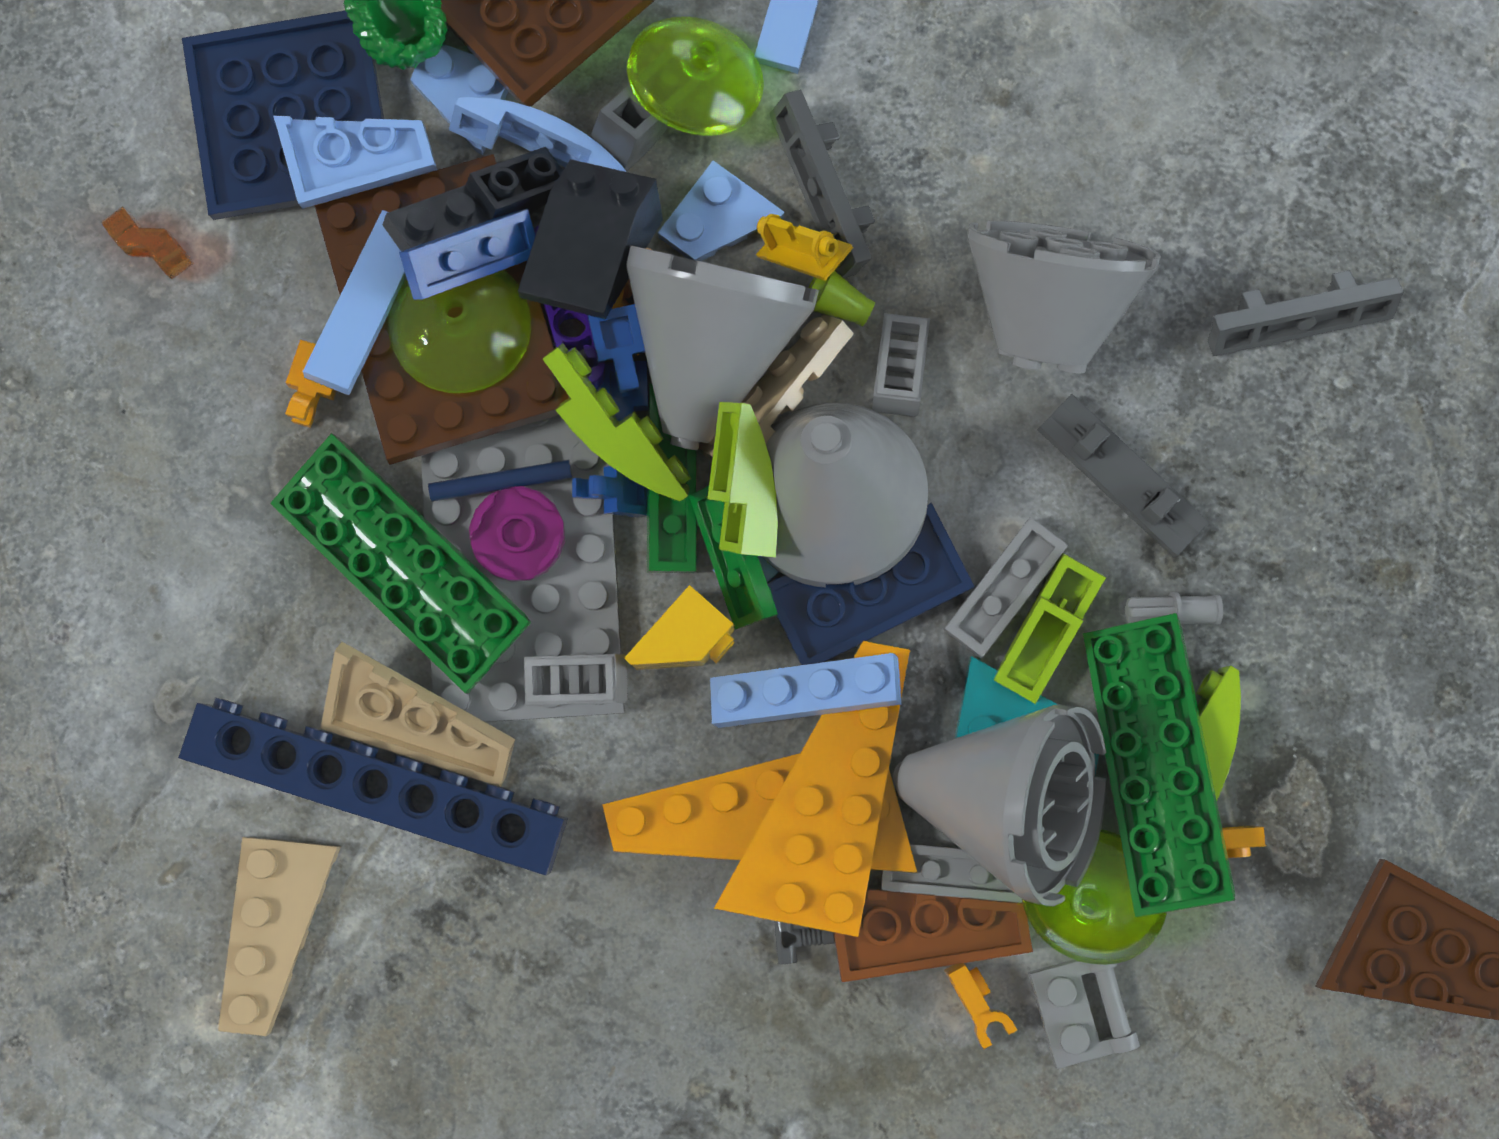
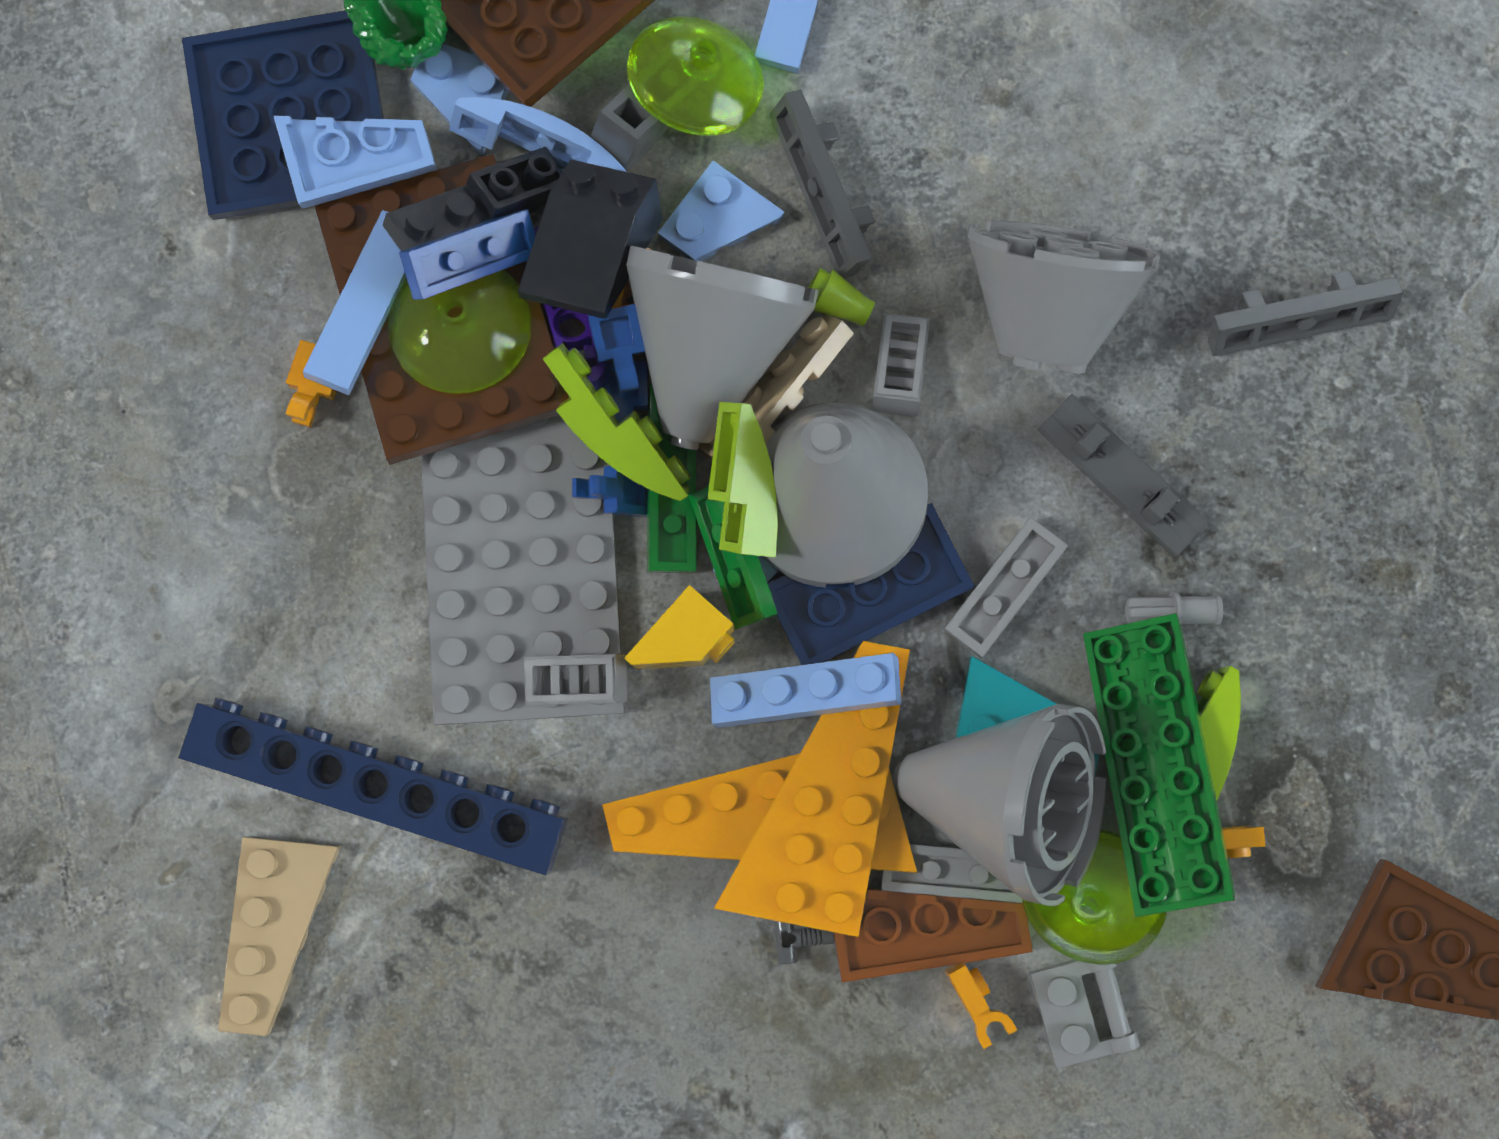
(147, 242): clear orange piece -> none
(401, 563): green plate -> none
(402, 717): tan wing -> none
(500, 480): dark blue bar -> none
(517, 534): magenta tile -> none
(800, 247): yellow hinge -> none
(1049, 627): lime slope -> none

